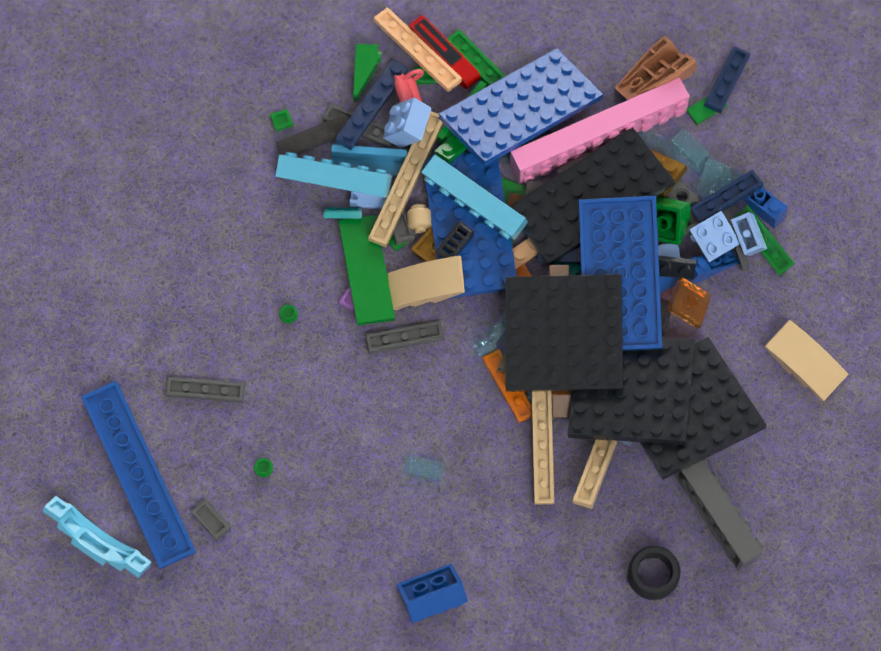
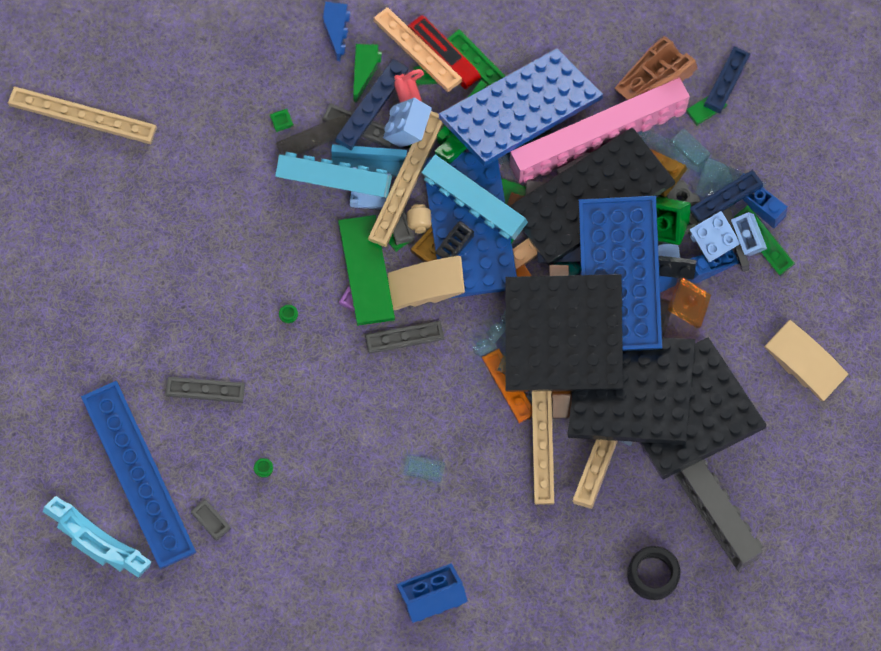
(82, 115): none -> tan plate
(334, 22): none -> blue slope
(343, 212): teal tile -> none

